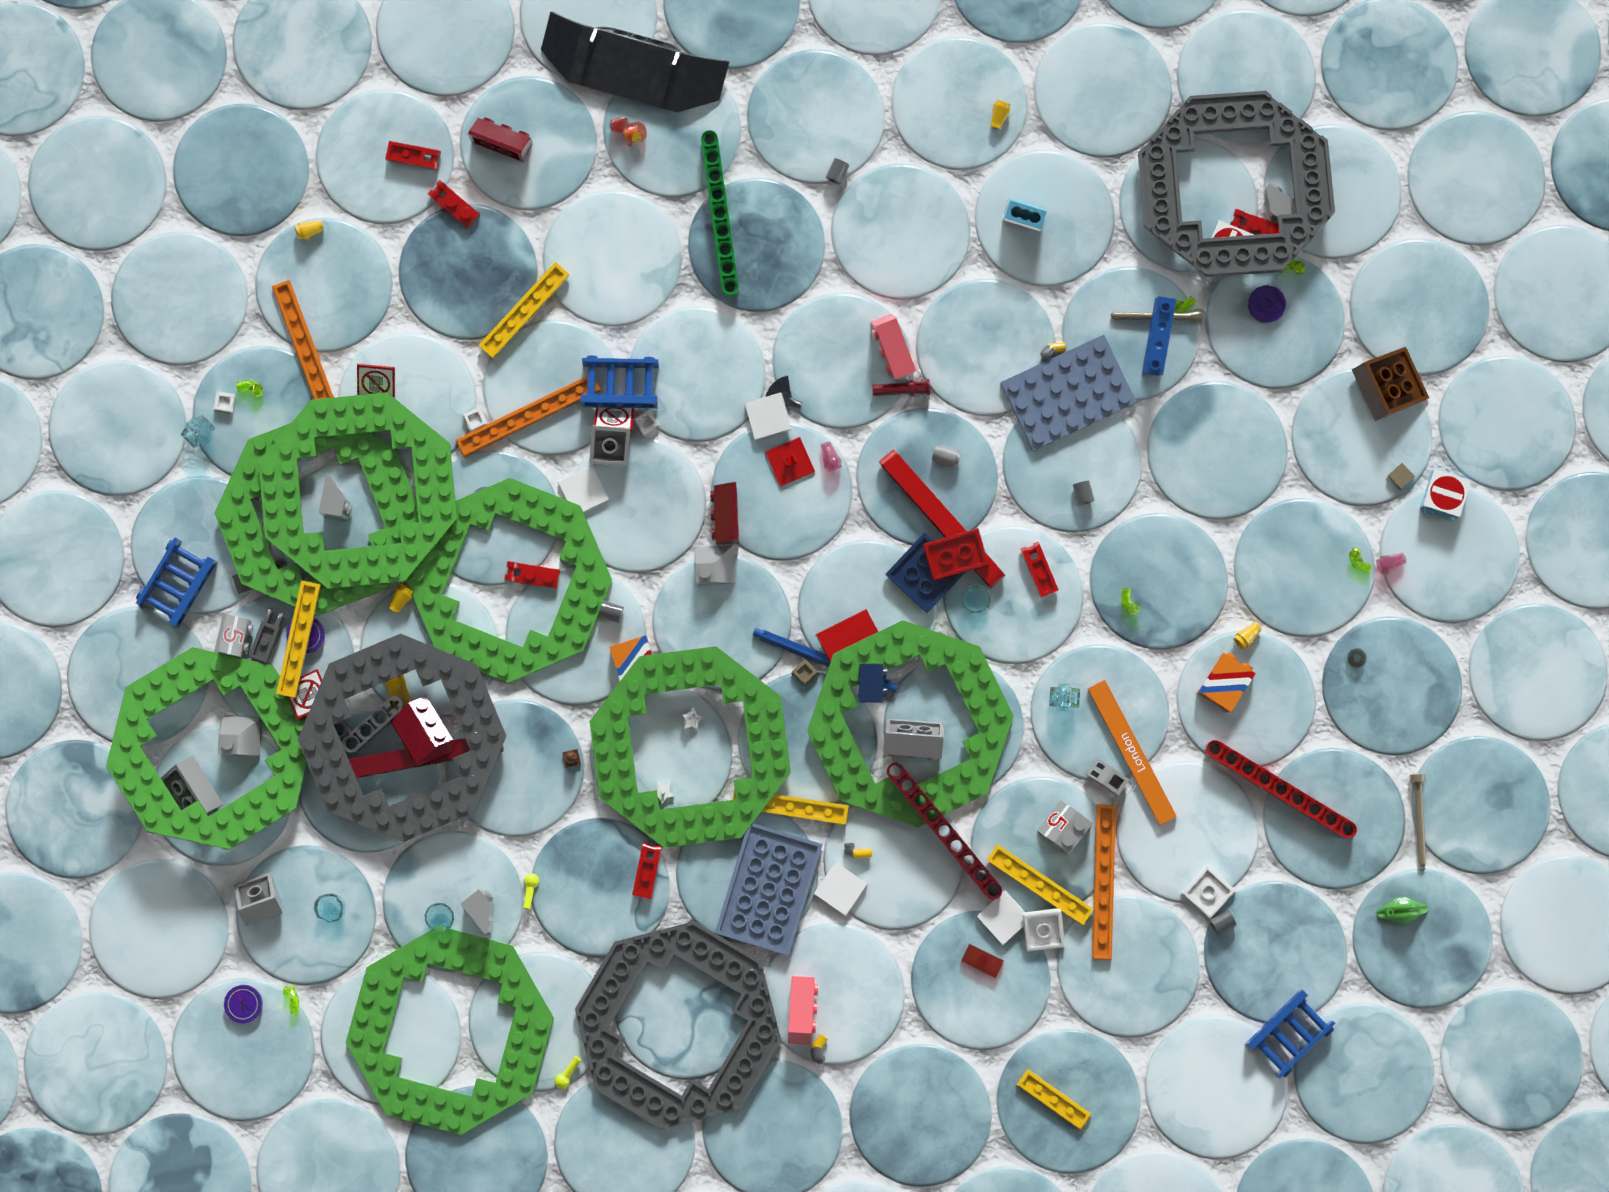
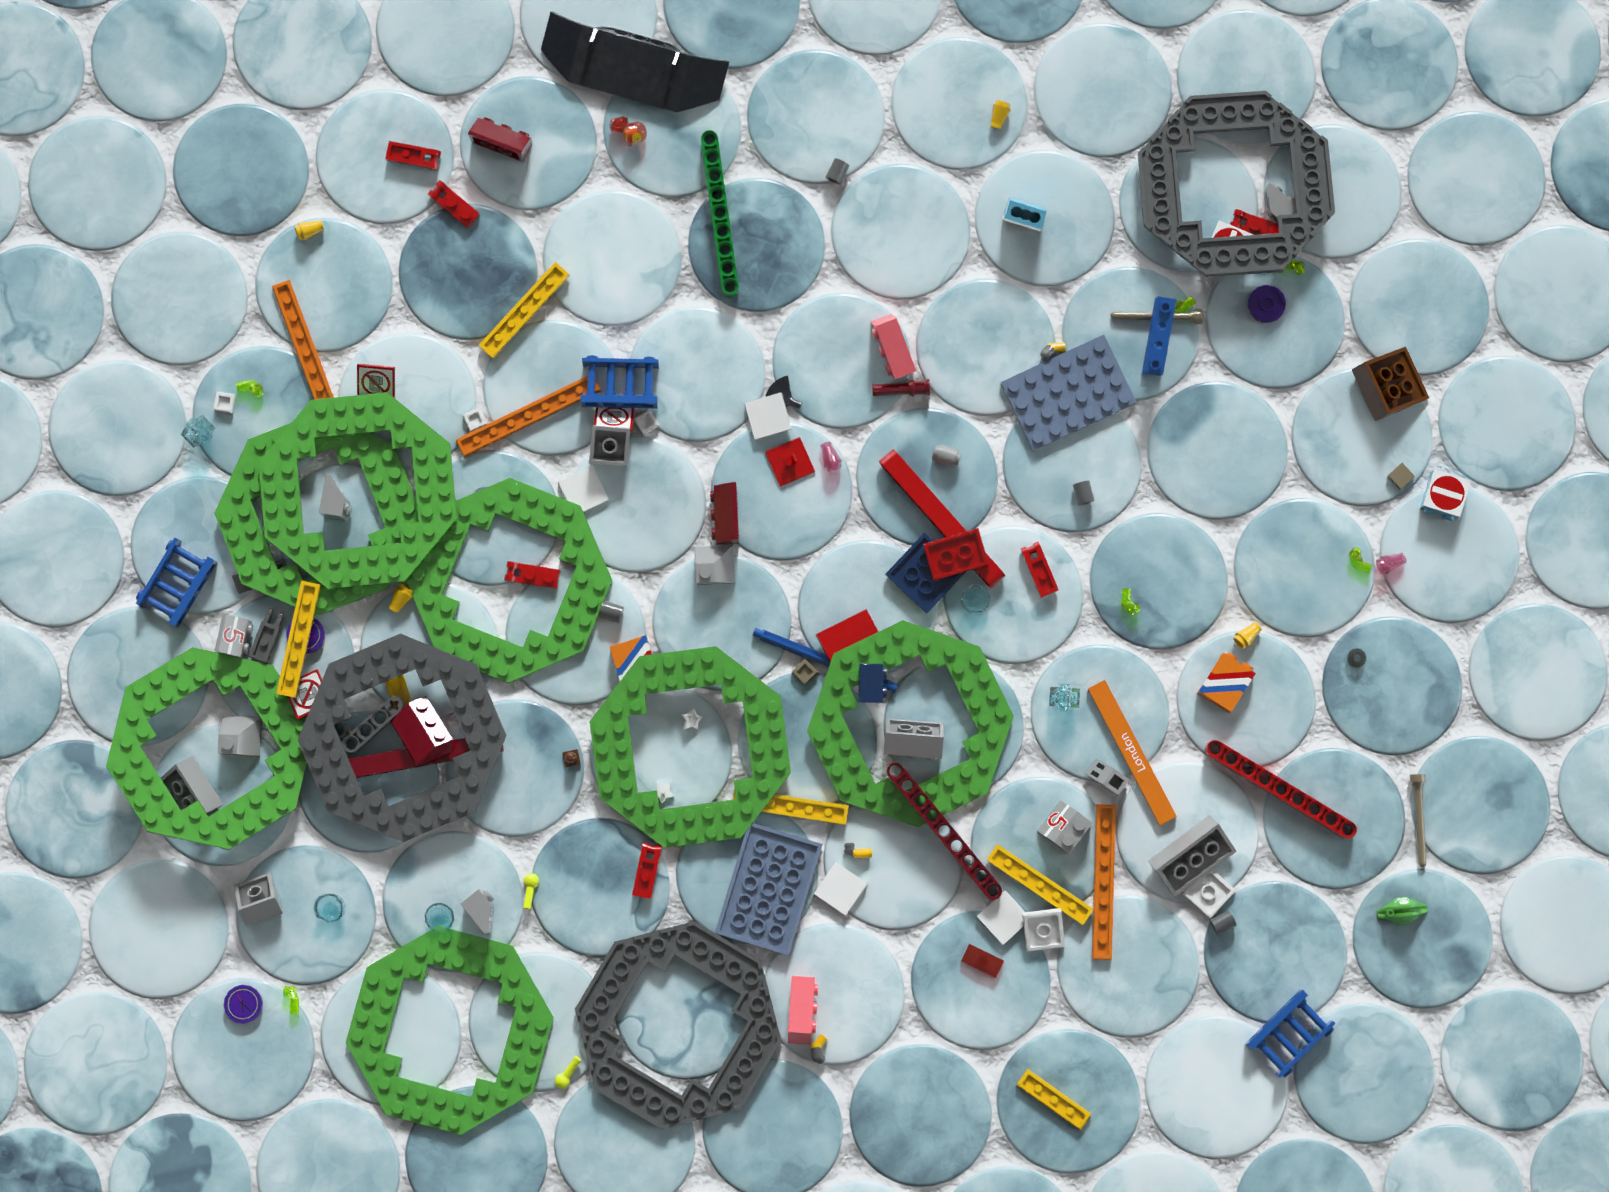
(1192, 856): none -> light grey slope

